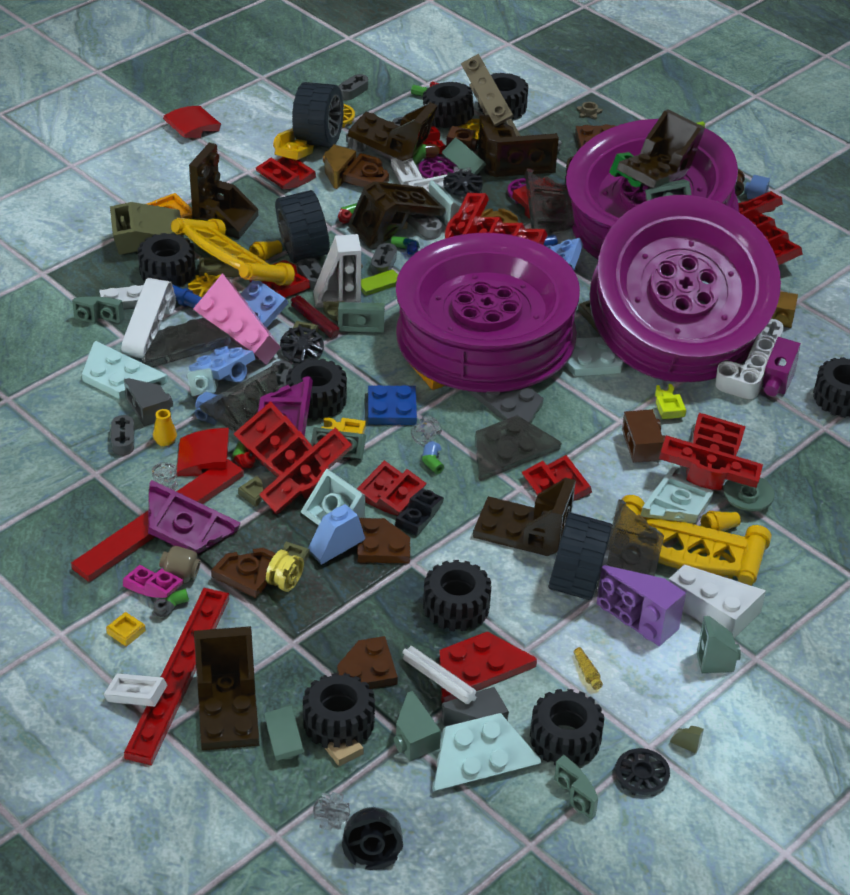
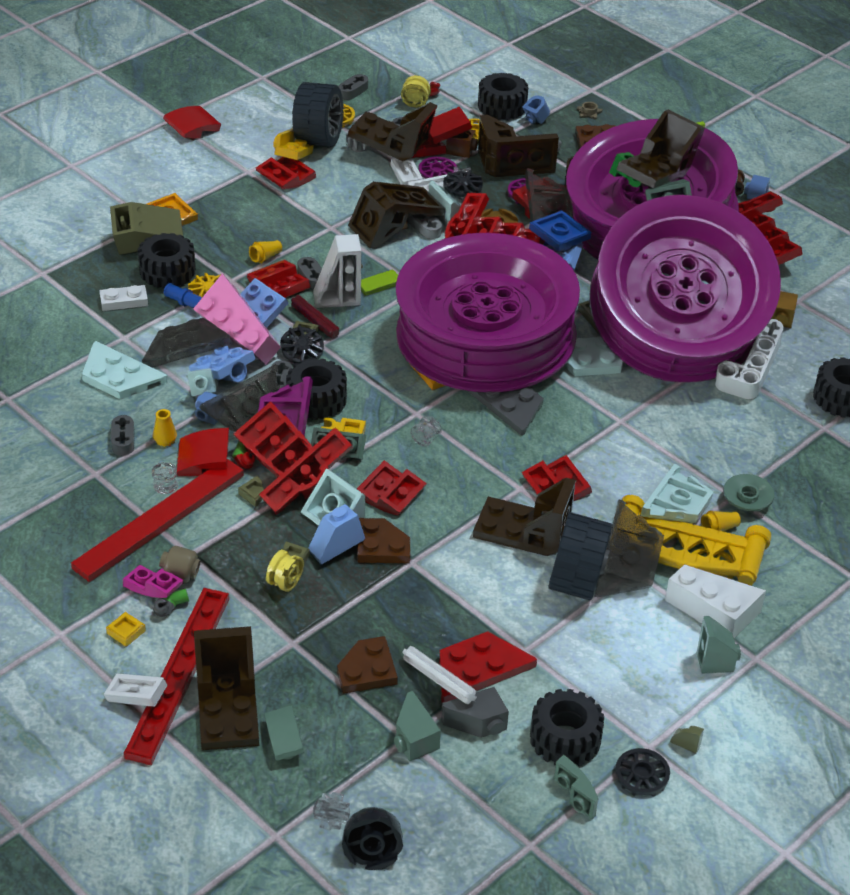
(93, 308): sand green slope -> none
(146, 399): dark grey slope -> none
(154, 301): white beam -> none
(184, 520): magenta wing -> none
(207, 203): dark brown bracket -> none
(212, 233): yellow piece -> none
(215, 267): olive tile -> none
(244, 571): reddish brown plate -> none
(302, 226): black wheel -> none
(331, 309): olive tile -> none
(336, 162): pearl gold slope -> none
(343, 695): black tyre -> none
(345, 754): tan tile -> none
(346, 213): red arm -> none
(361, 317): sand green panel -> none
(365, 170): reddish brown plate -> none
(381, 258): dark grey beam -> none
(392, 405): blue plate -> none
(404, 242): arm -> none
(415, 90): none -> light yellow wheel
(419, 512): black slope -> none
(426, 151): arm -> none
(429, 457): arm -> none
(441, 597): black tyre -> none
(449, 125): none -> red tile
(453, 103): black tyre -> none
(463, 156): sand green slope -> none
(480, 751): light aqua wing -> none
(487, 92): dark tan fence -> none
(510, 445): clear smoke wing -> none
(536, 109): none -> medium blue plate
(560, 230): none -> blue plate
(588, 670): clear yellow animal -> none
(642, 435): reddish brown brick -> none
(642, 602): medium lavender slope -> none
(669, 405): neon yellow plate -> none
(712, 454): red slope -> none
(778, 377): magenta torso -> none

